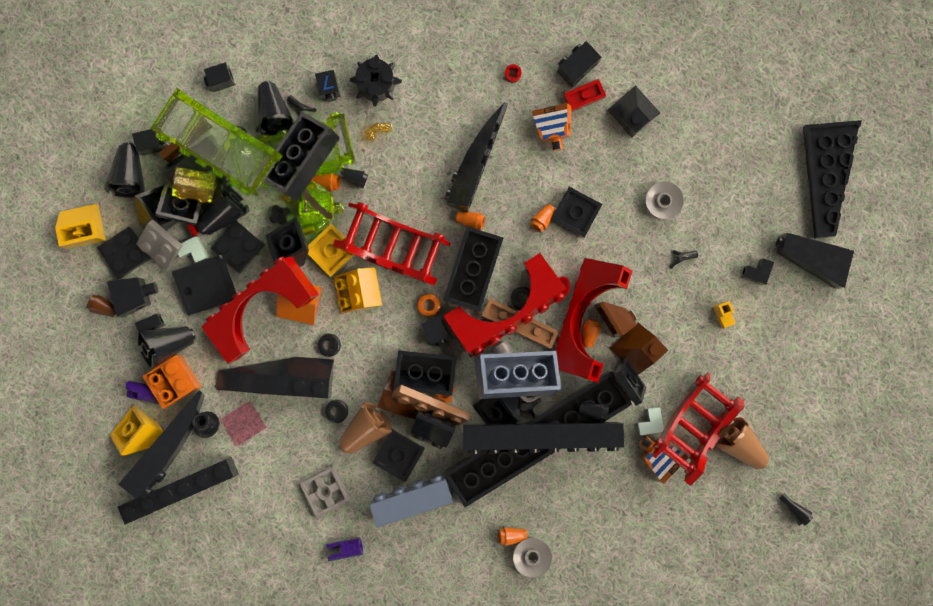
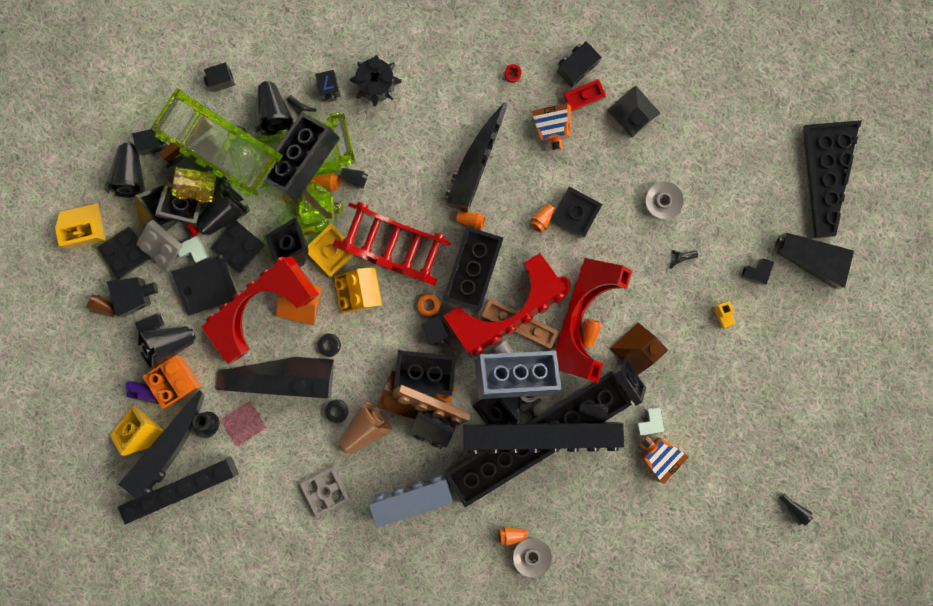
(276, 210): black plate -> none
(348, 549): dark purple hinge -> none
(376, 128): clear yellow arm -> none
(399, 455): black plate -> none
(515, 292): black piece -> none
(616, 318): reddish brown slope -> none
(707, 441): red fence -> none
(743, 444): medium nougat cone -> none

